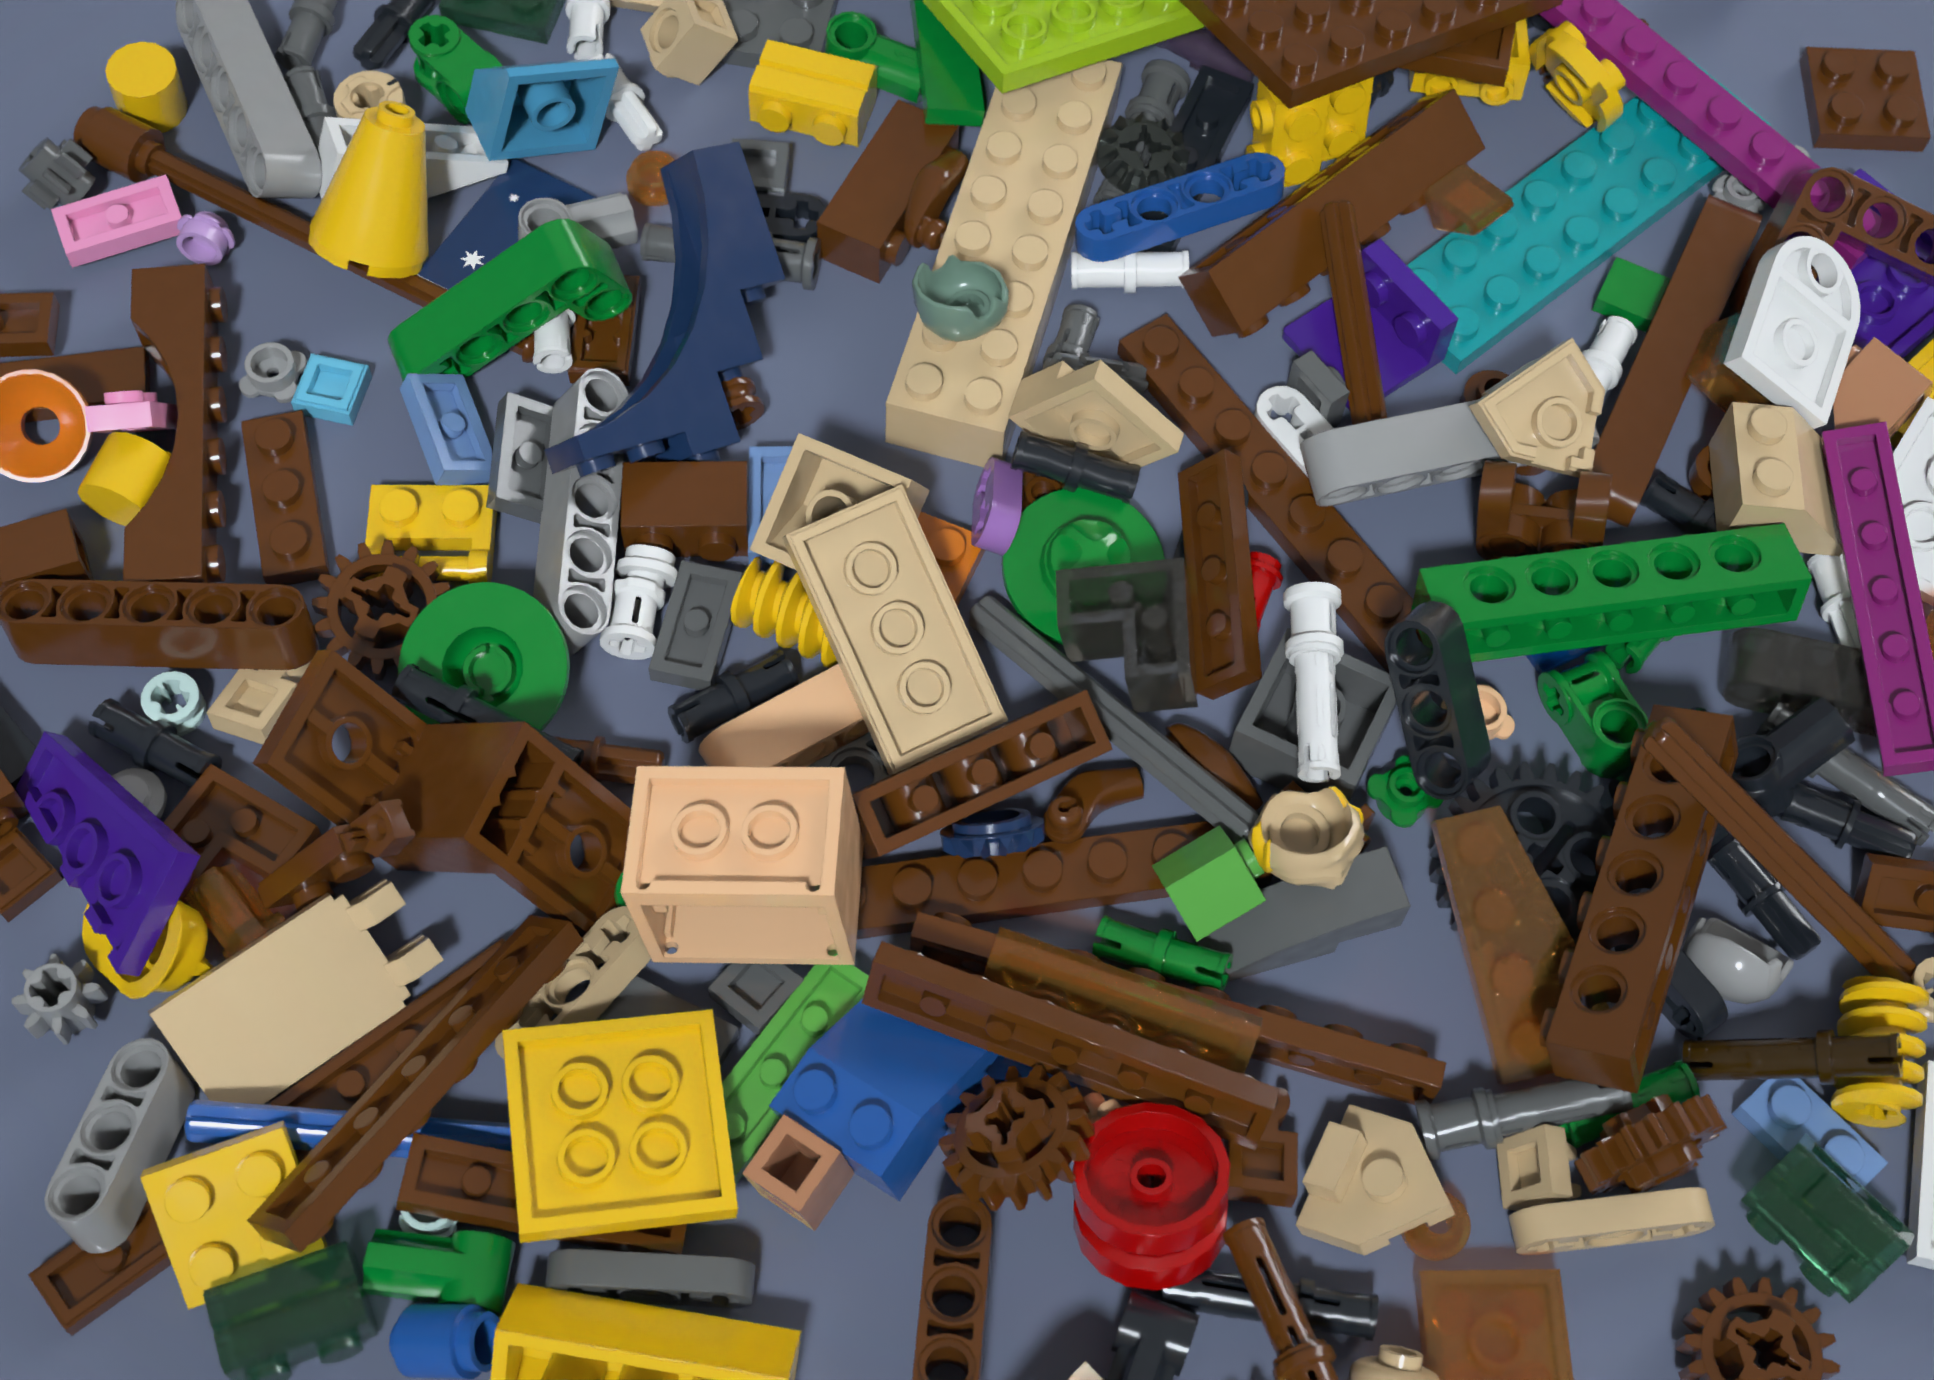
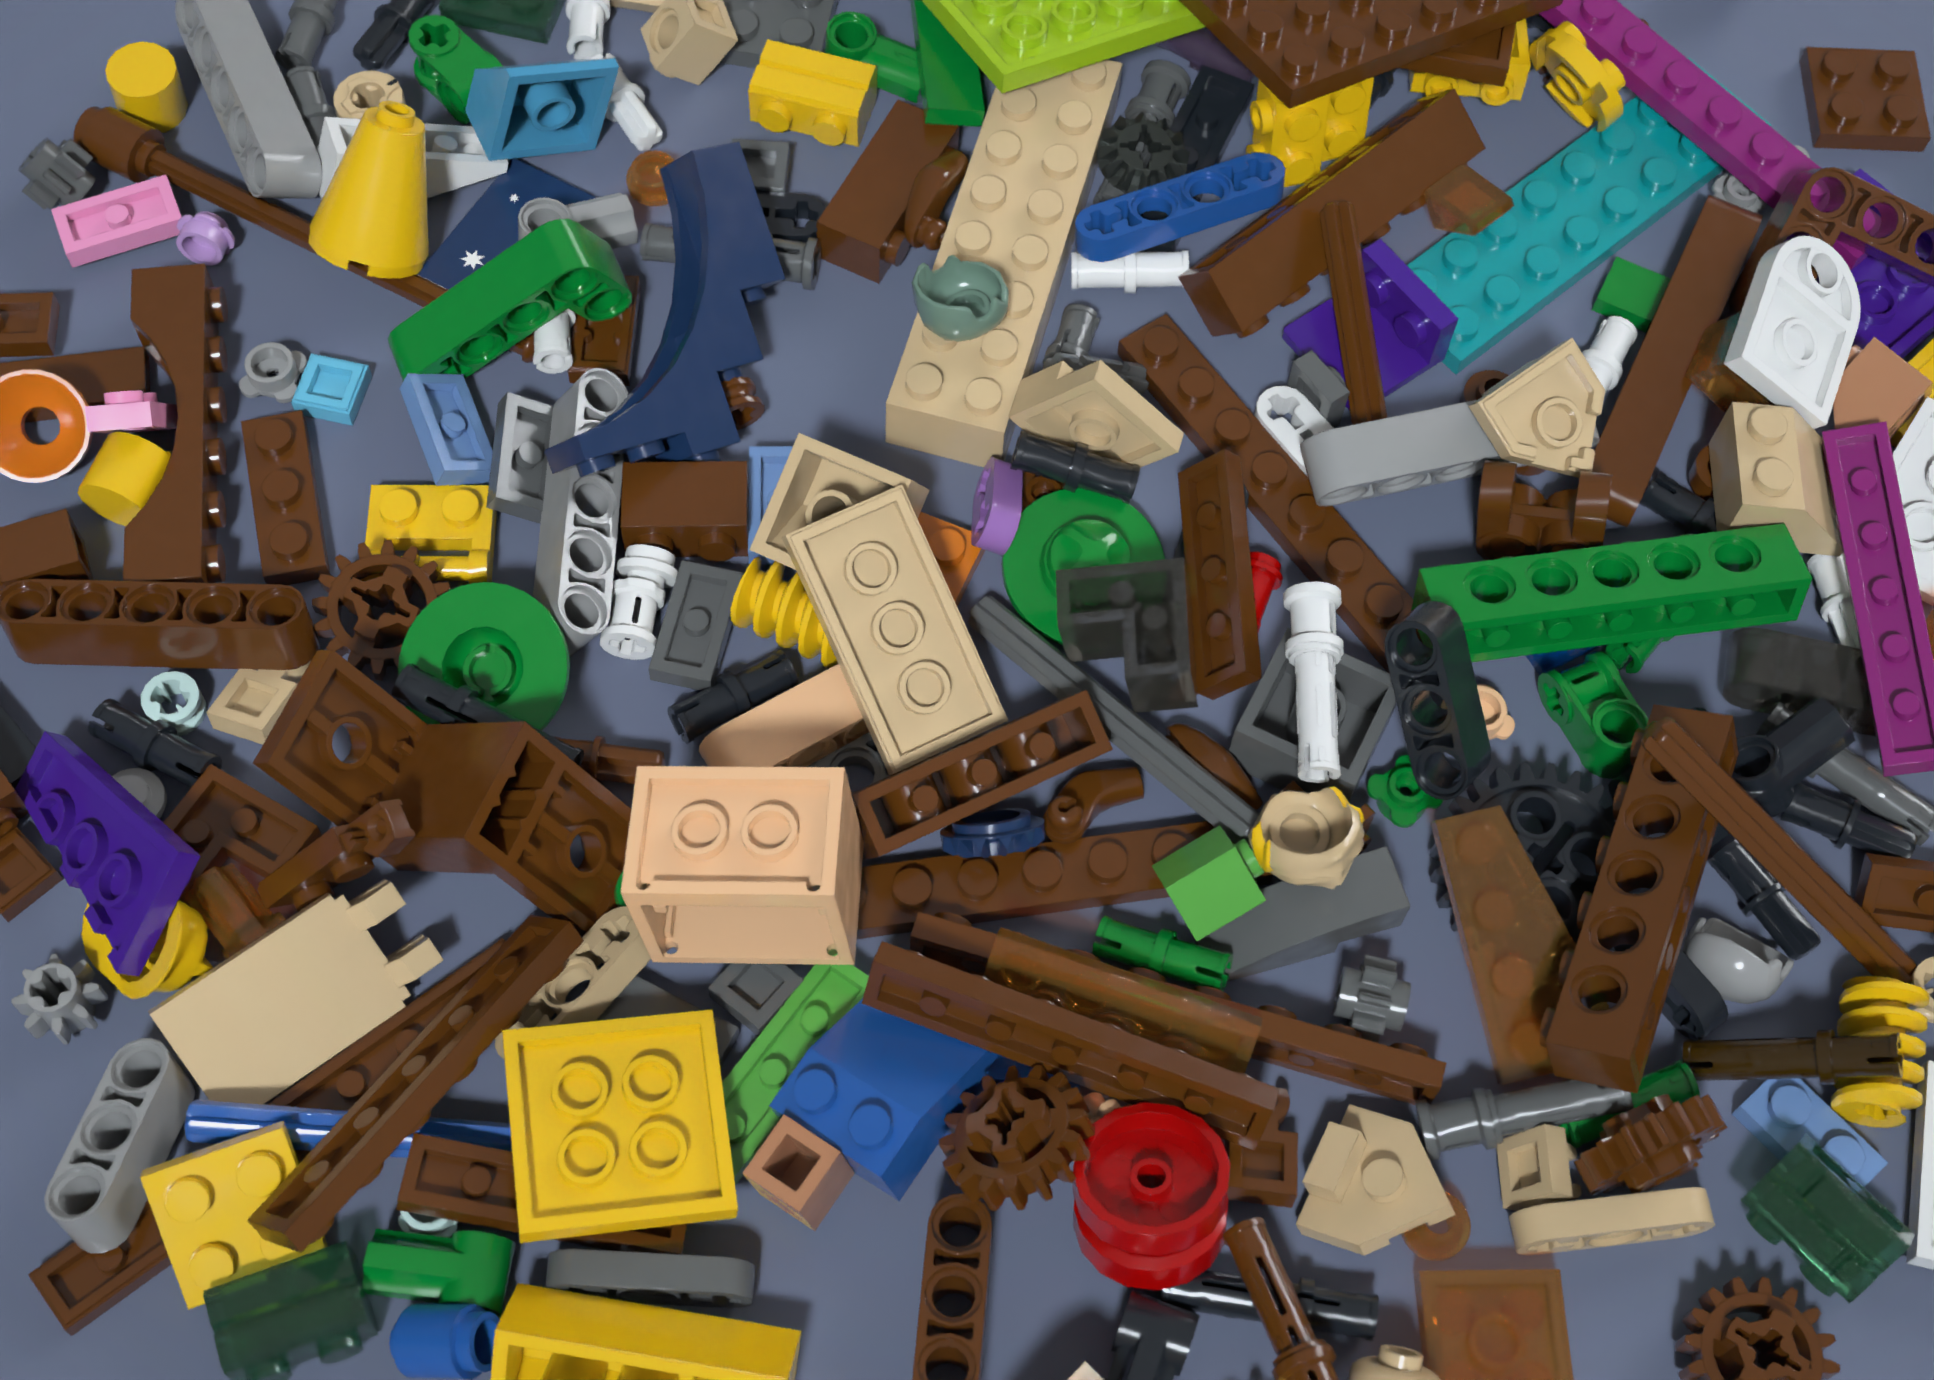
(1372, 997): none -> dark grey gear

